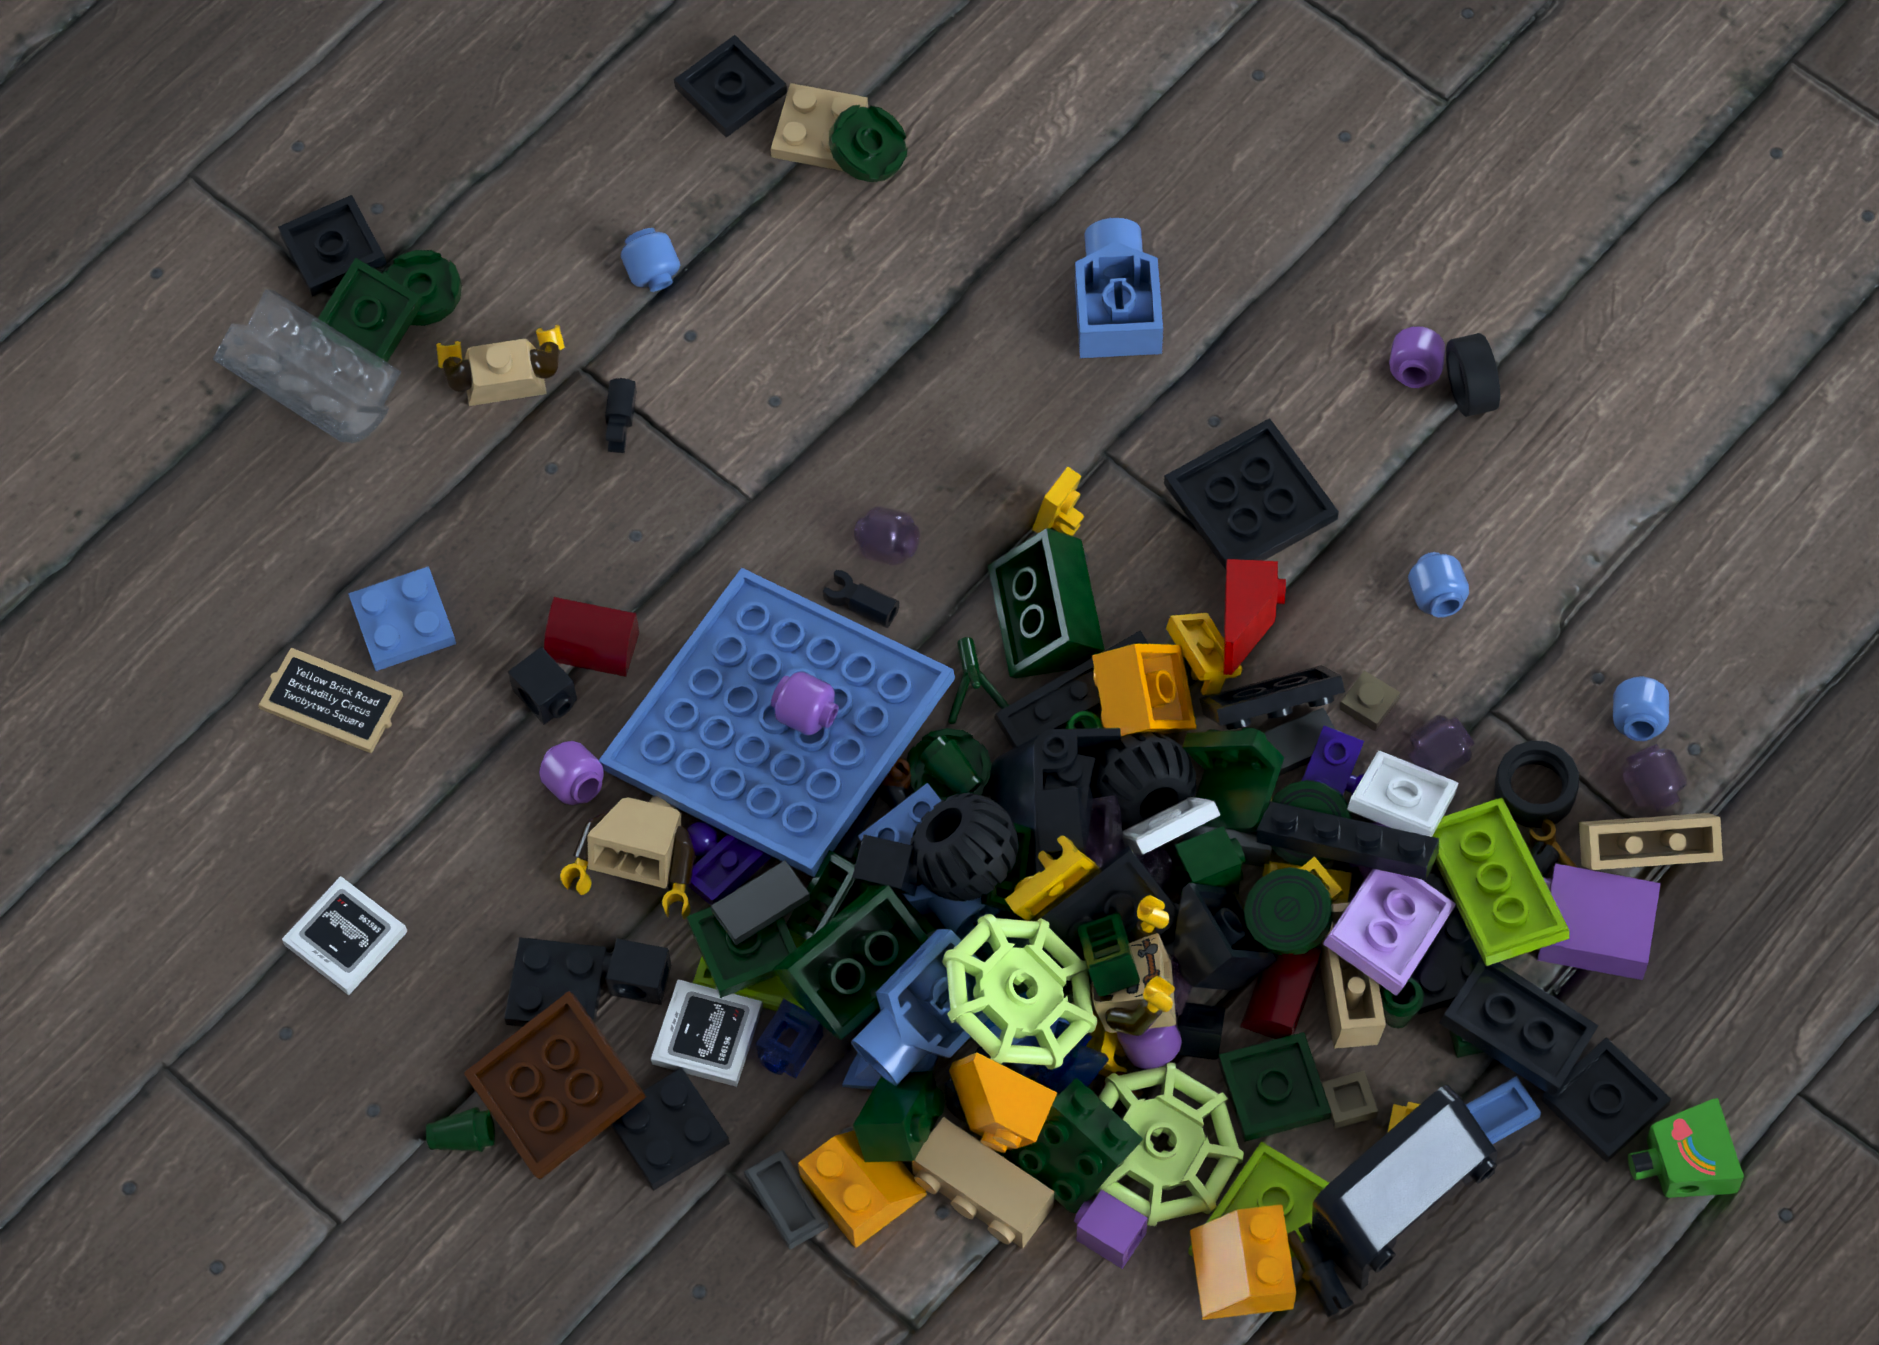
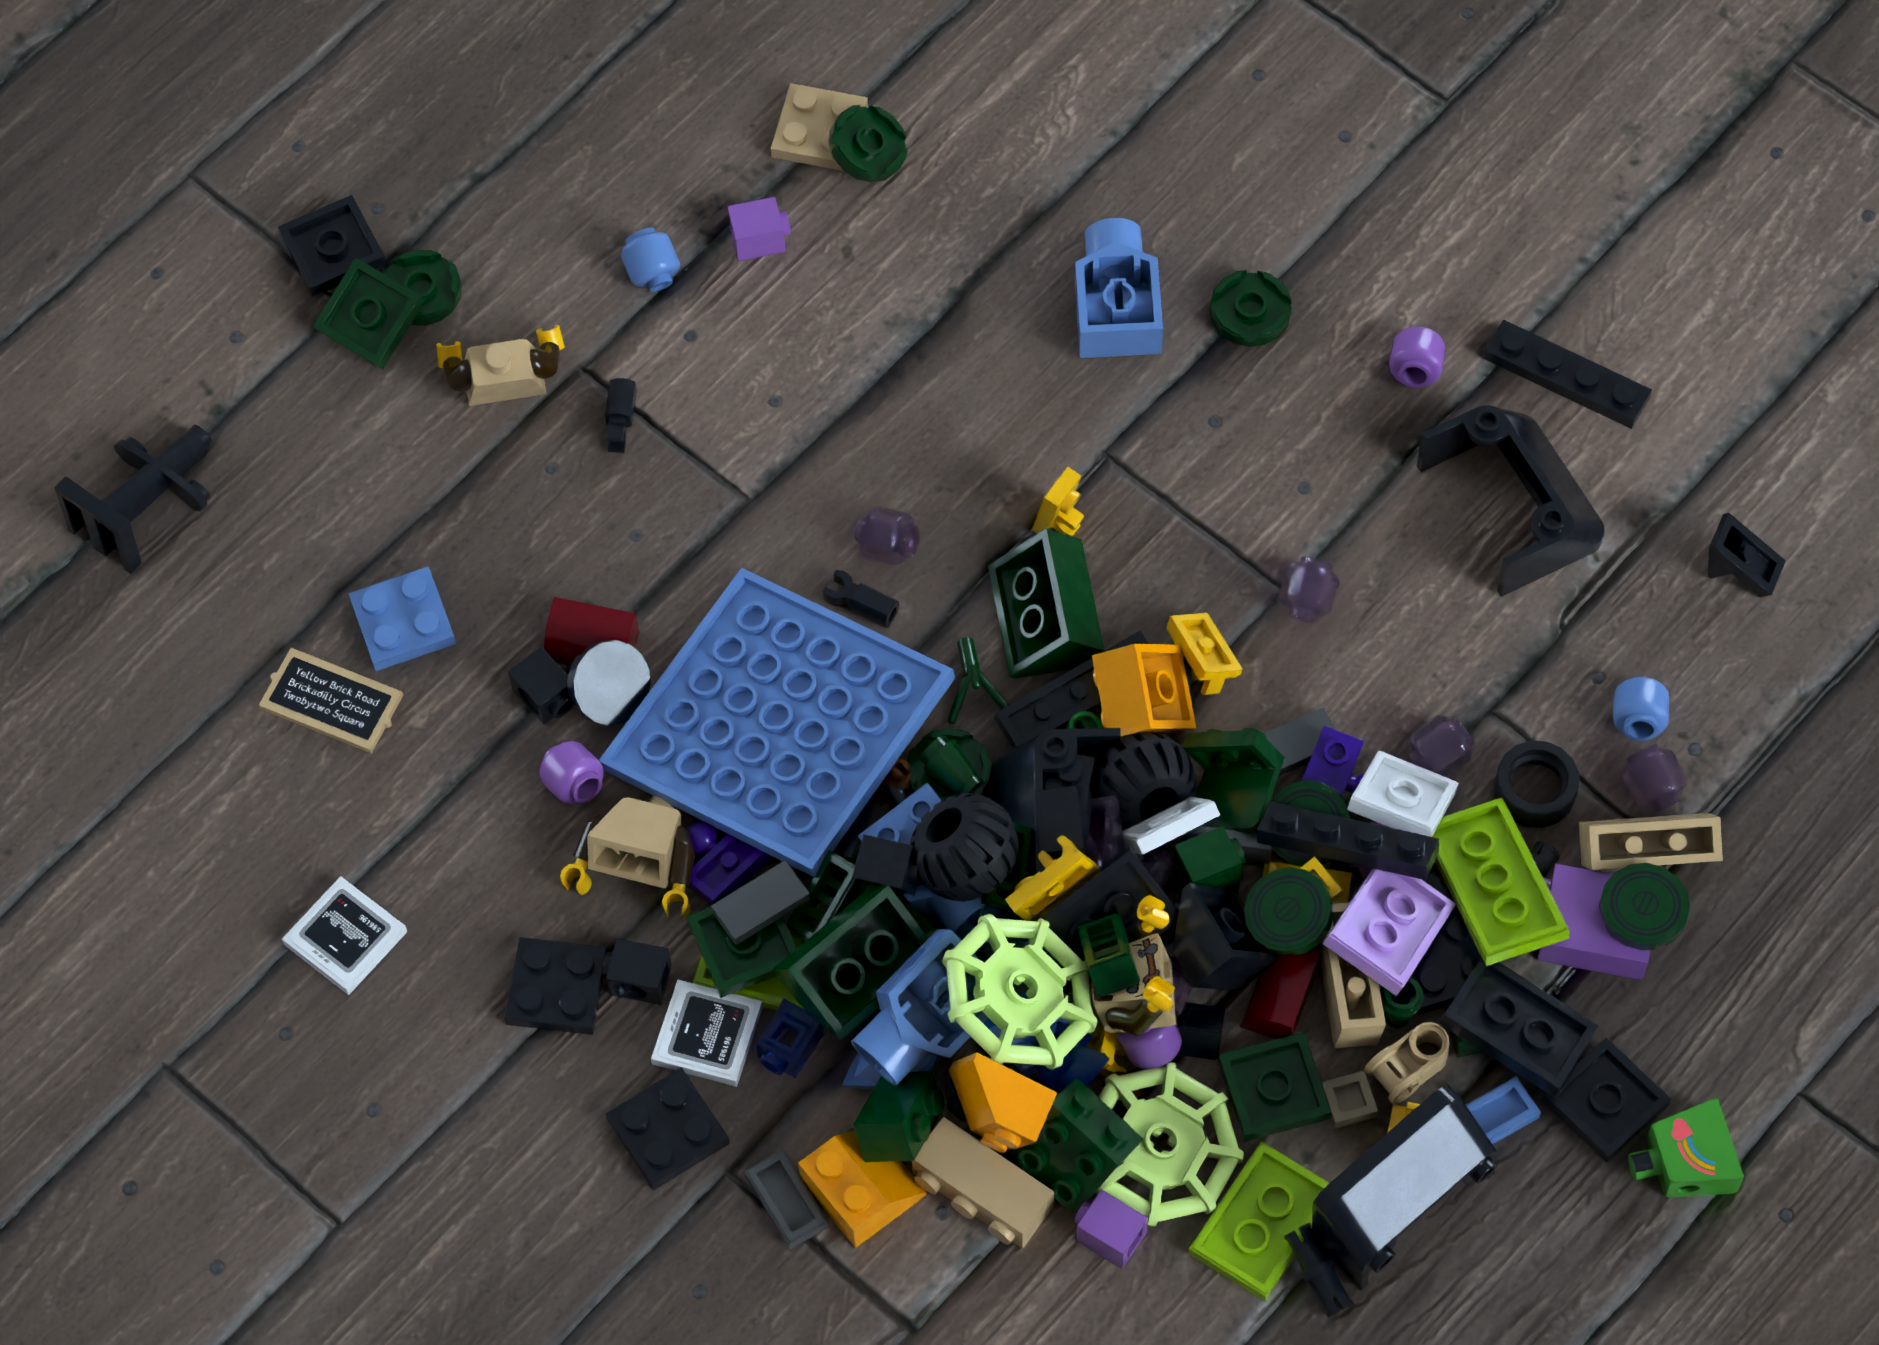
(111, 517): none -> black piece
(309, 368): clear brick -> none
(462, 1132): dark green cone -> none
(554, 1085): reddish brown plate -> none
(608, 681): none -> tile
(730, 86): black plate -> none
(758, 228): none -> medium lavender brick
(804, 703): medium lavender head -> none
(1243, 1263): light orange slope -> none
(1250, 308): none -> dark green tile
(1250, 607): red slope -> none
(1251, 496): black plate -> none
(1272, 697): black plate -> none
(1309, 588): none -> clear purple head
(1369, 700): dark tan plate -> none
(1403, 1067): none -> tan piece
(1438, 584): medium blue head -> none
(1473, 374): black tyre -> none
(1549, 829): pearl gold hand -> none
(1564, 520): none -> black windscreen
(1567, 374): none -> black plate
(1644, 906): none -> dark green tile
(1745, 556): none -> black slope

